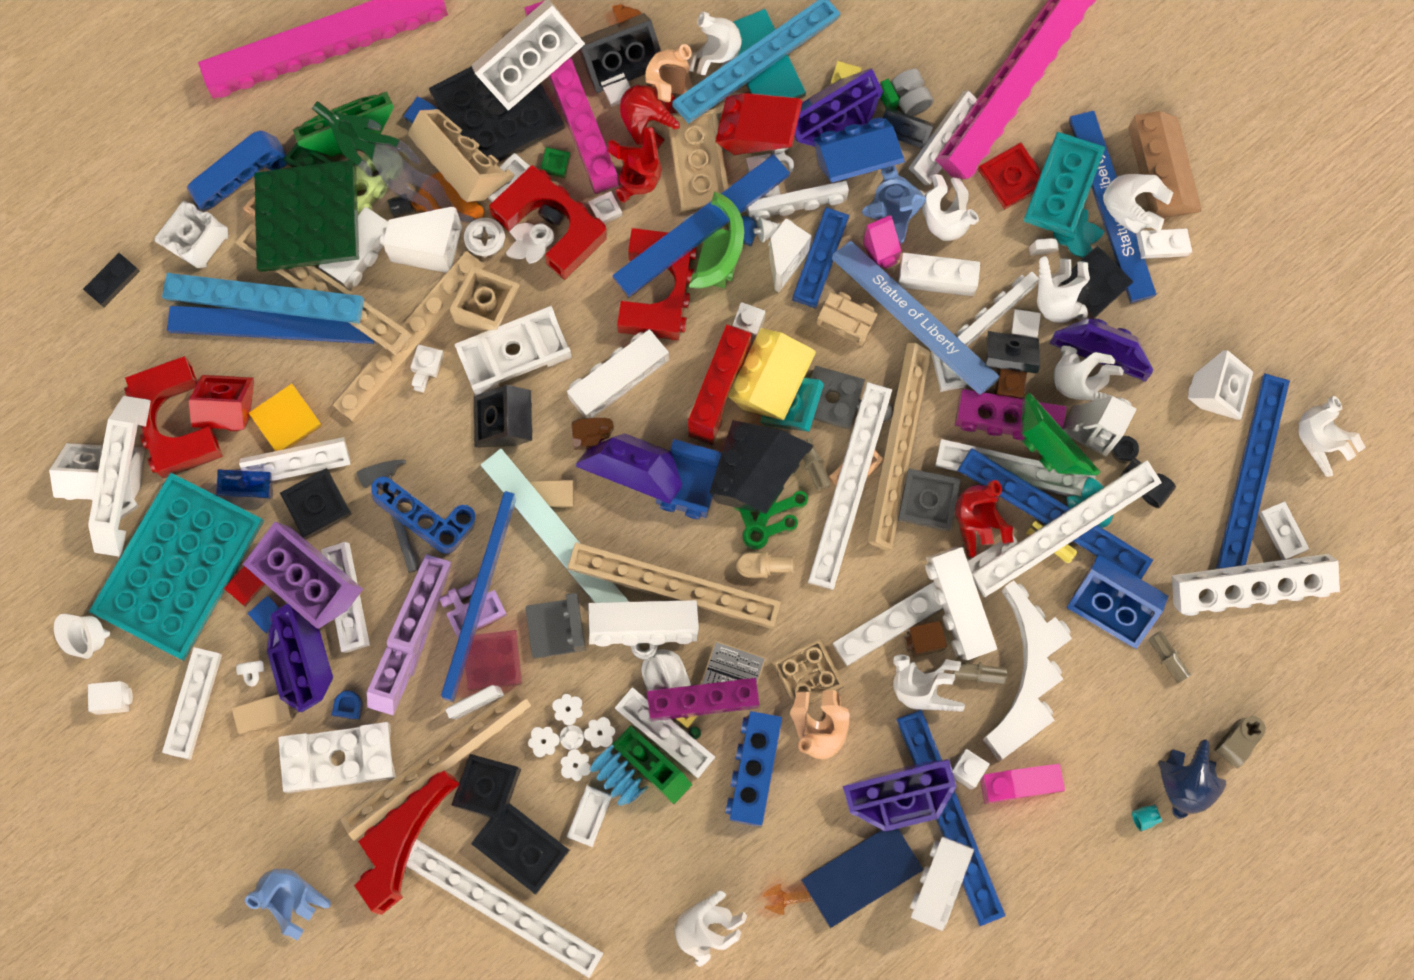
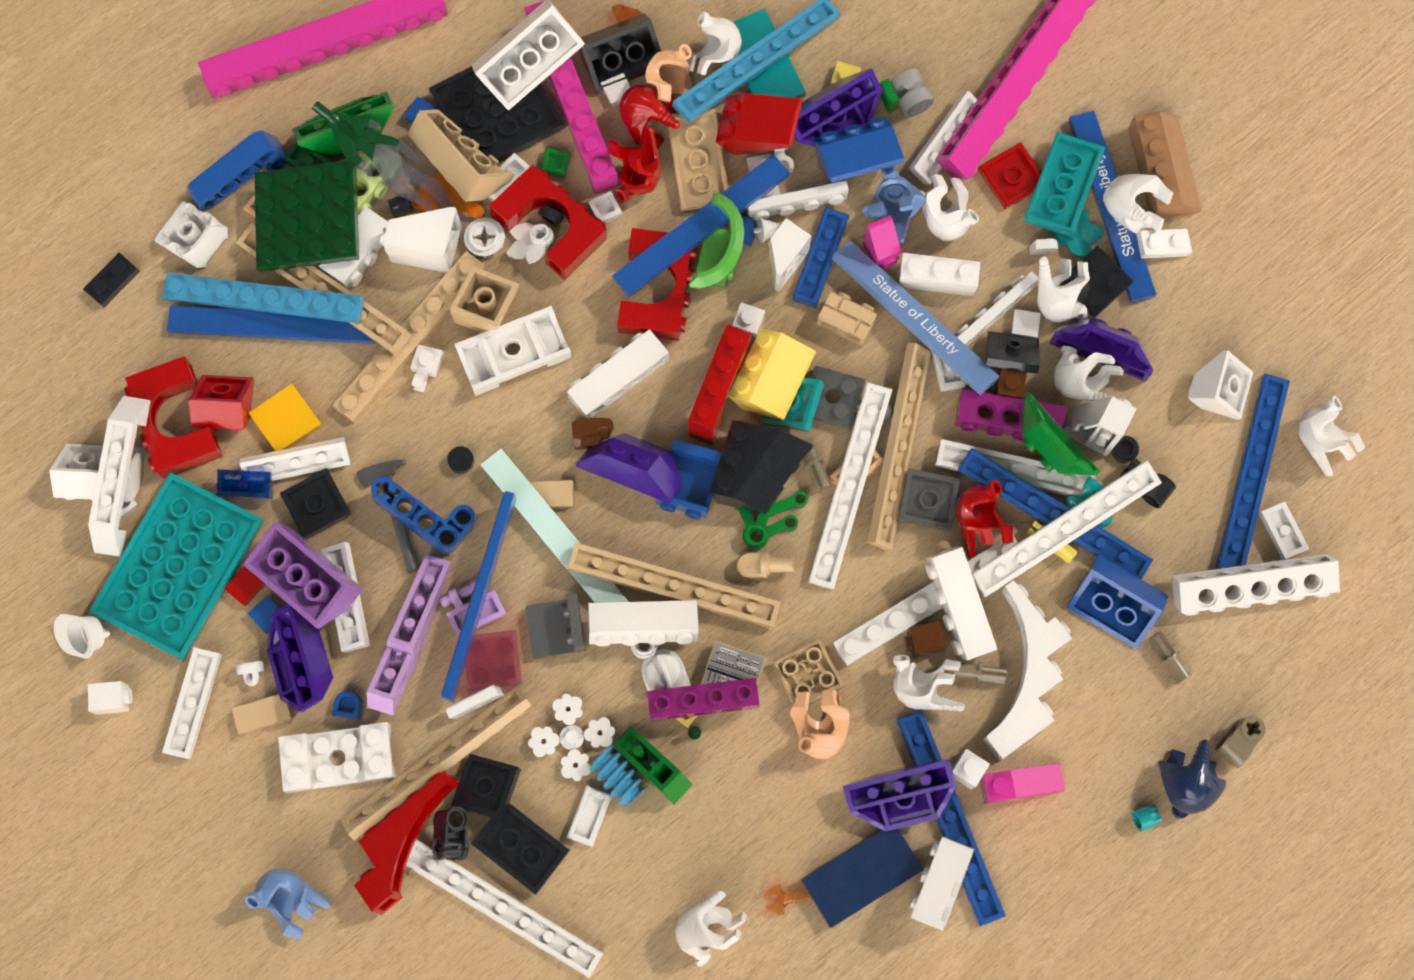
(450, 835): none -> black piece
(460, 460): none -> black tile
(503, 417): black slope -> none
(665, 734): white plate -> none
(769, 728): blue brick -> none
(909, 128): black plate -> none

